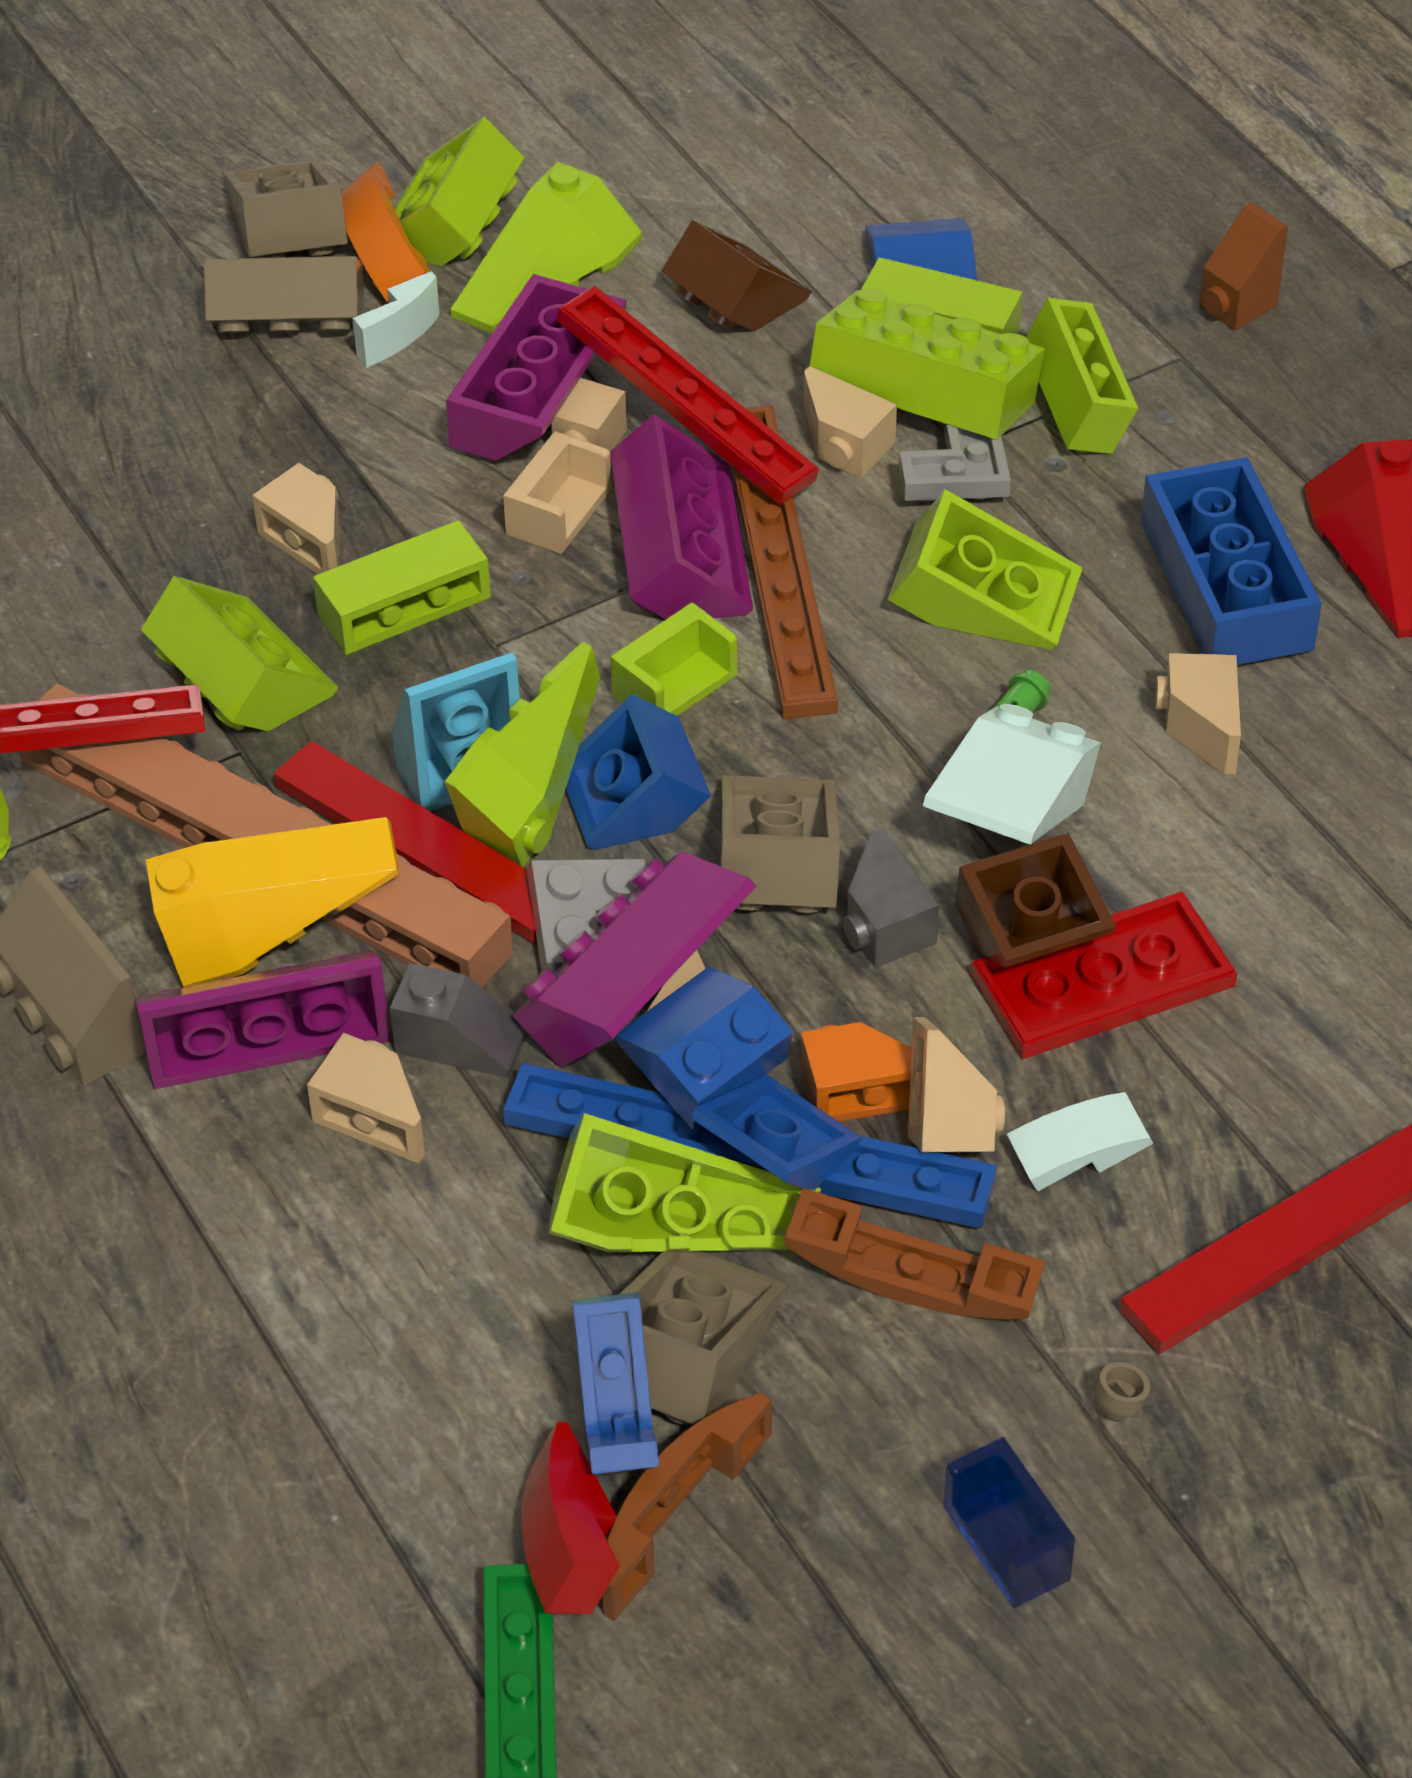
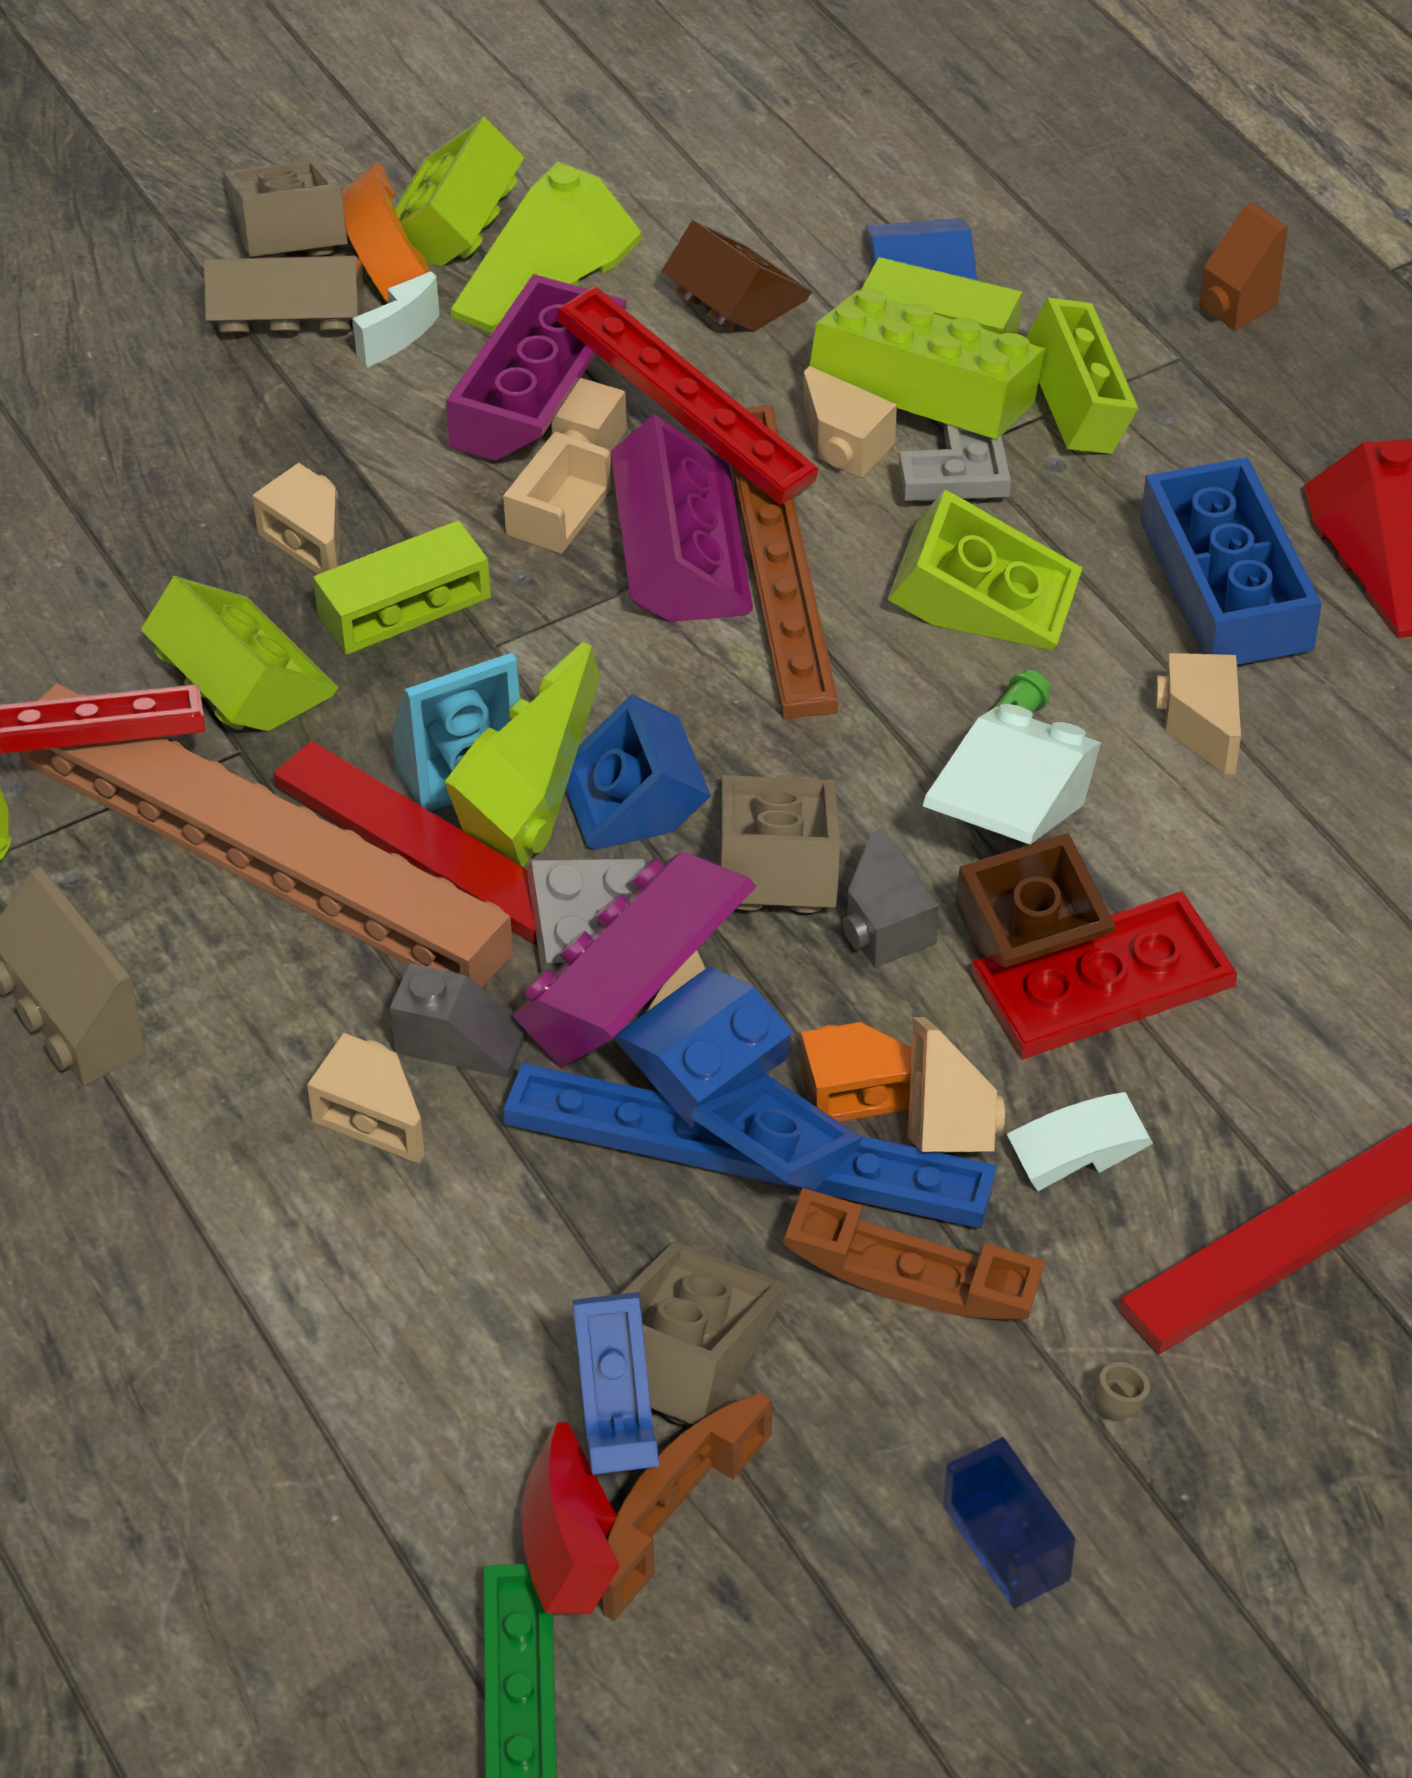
(248, 894): yellow wedge -> none
(262, 1018): magenta slope -> none
(659, 1196): lime wedge -> none
(676, 661): lime panel -> none

